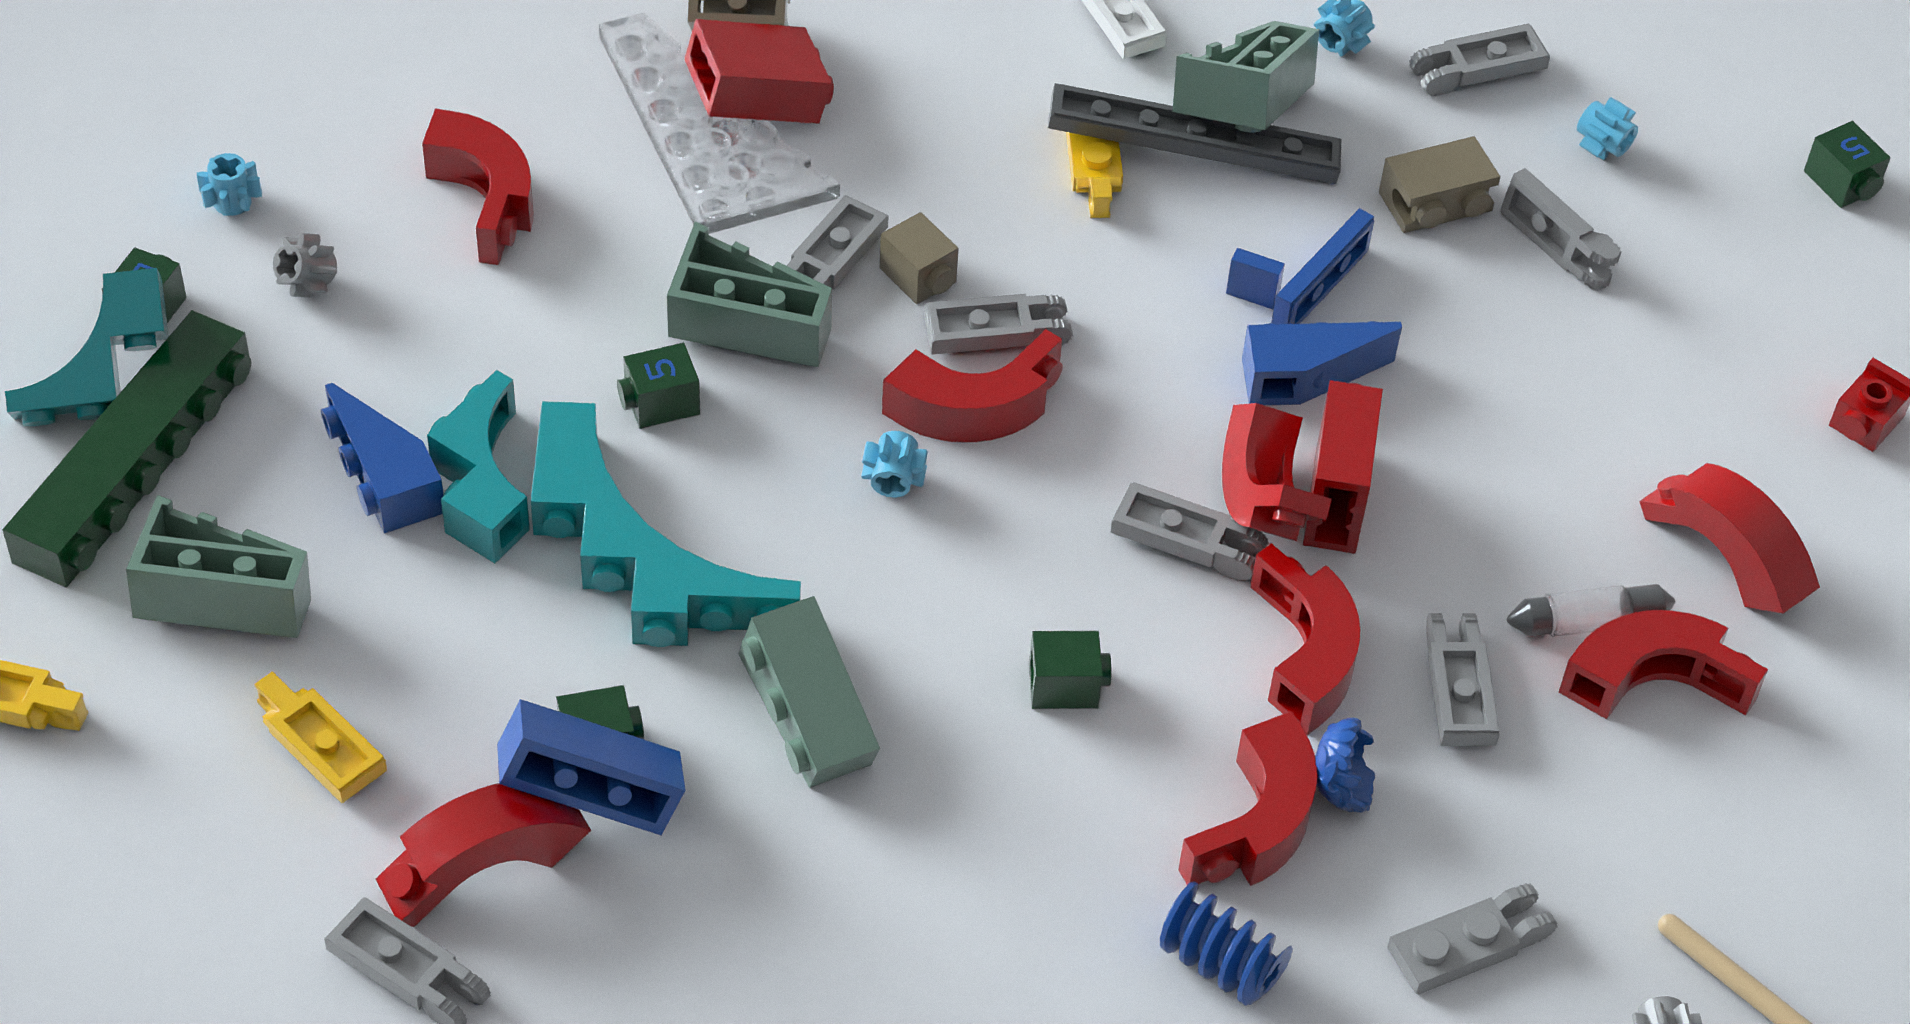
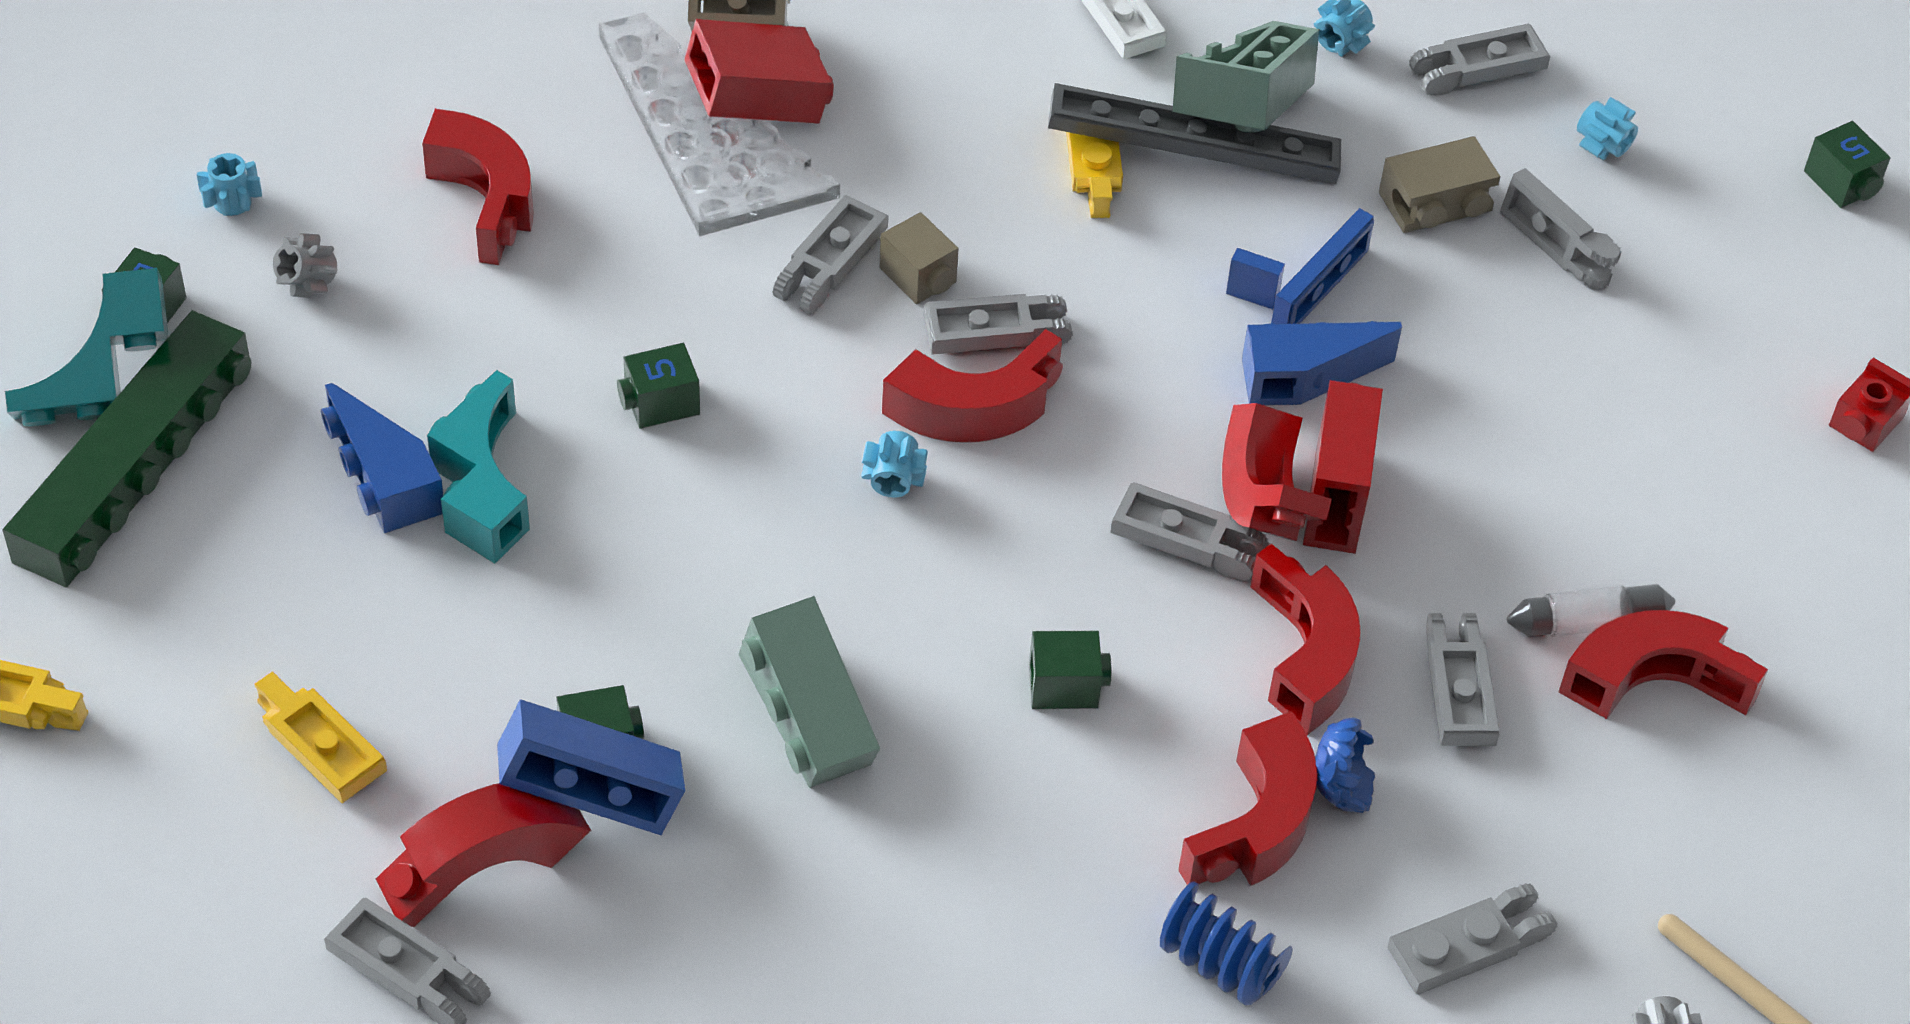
(215, 577): sand green wedge -> none
(622, 552): teal arch -> none
(746, 304): sand green wedge -> none
(1745, 527): red arch -> none

